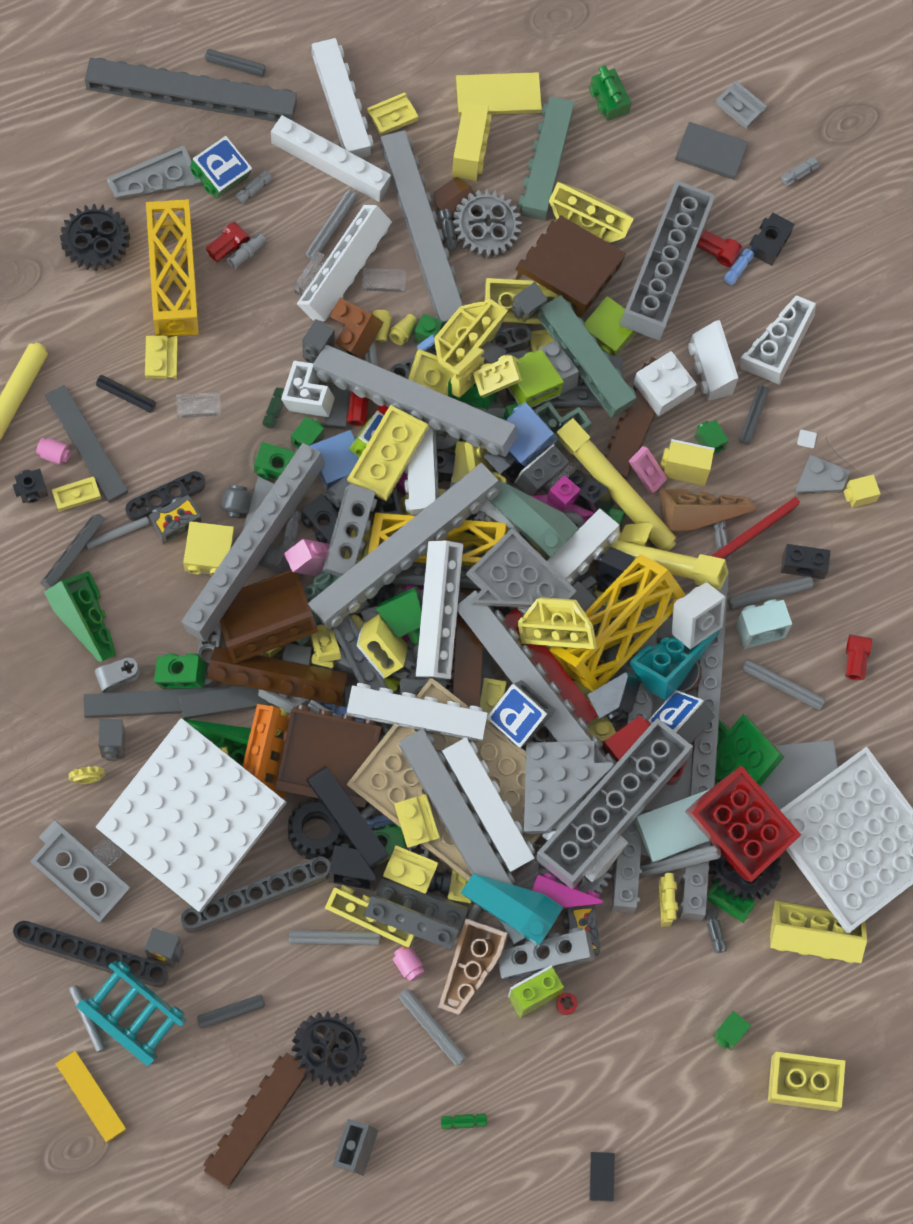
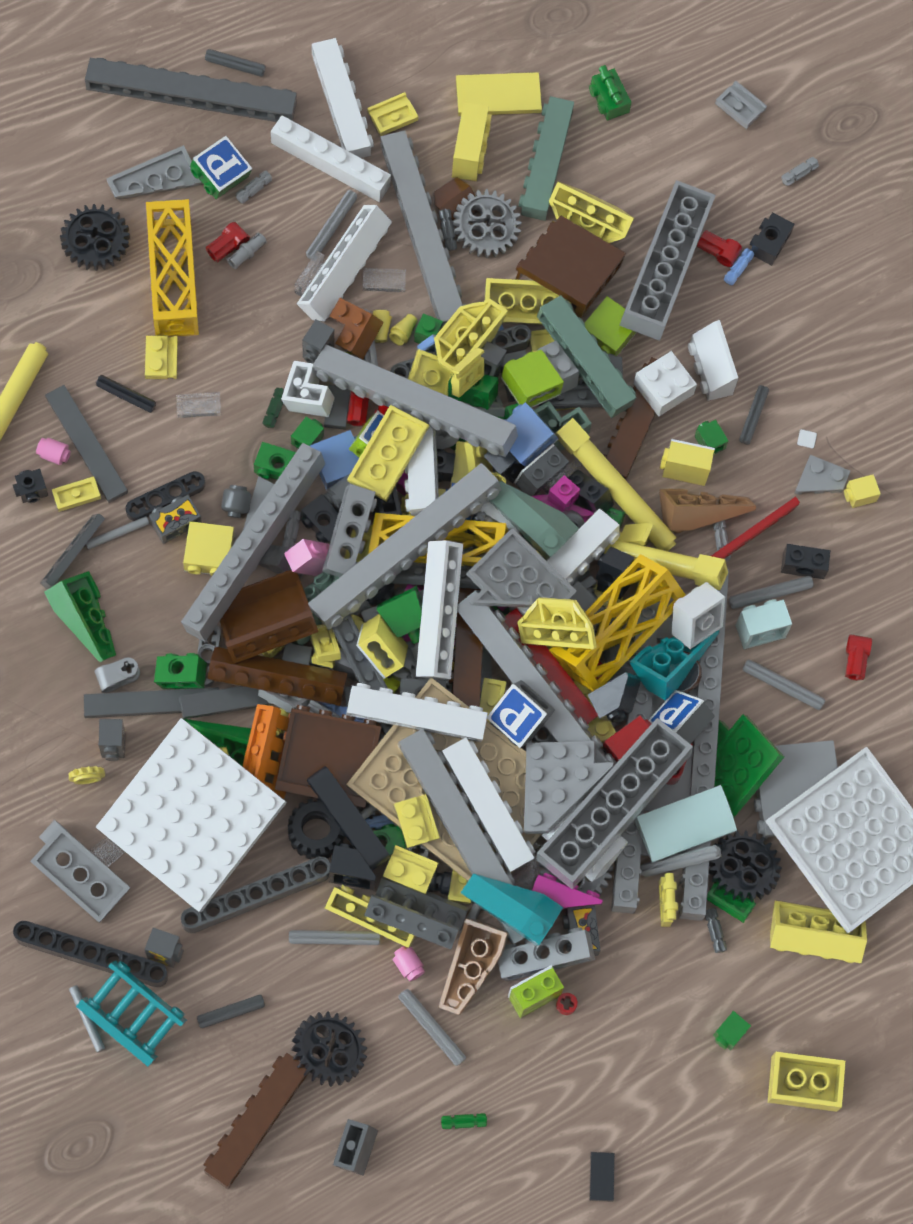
(90, 1096): yellow tile -> none
(497, 376): light yellow bracket -> none
(528, 302): dark grey brick -> none
(648, 470): bright pink plate -> none
(711, 150): dark grey tile -> none
(743, 823): red slope -> none
(777, 346): white wedge -> none

